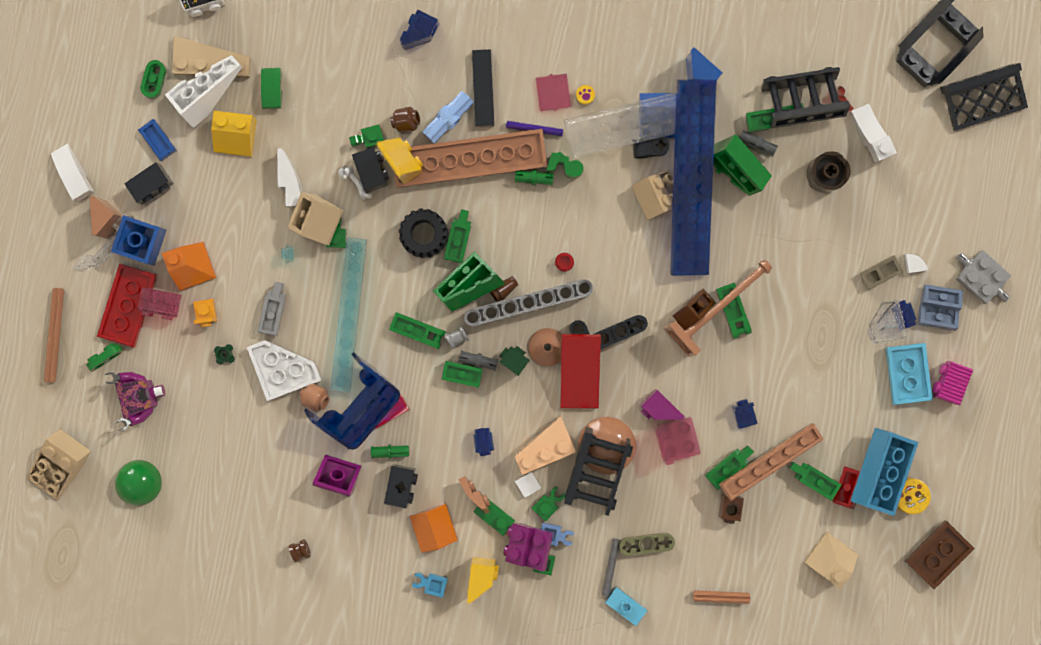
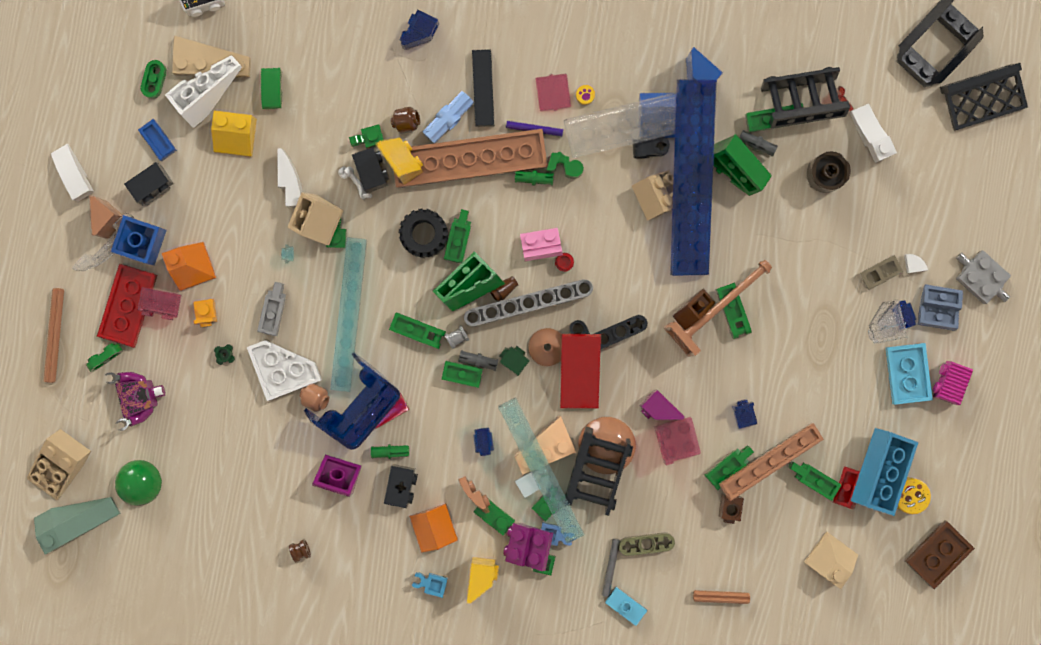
(69, 522): none -> sand green wedge
(541, 244): none -> bright pink plate
(541, 470): none -> clear light blue plate

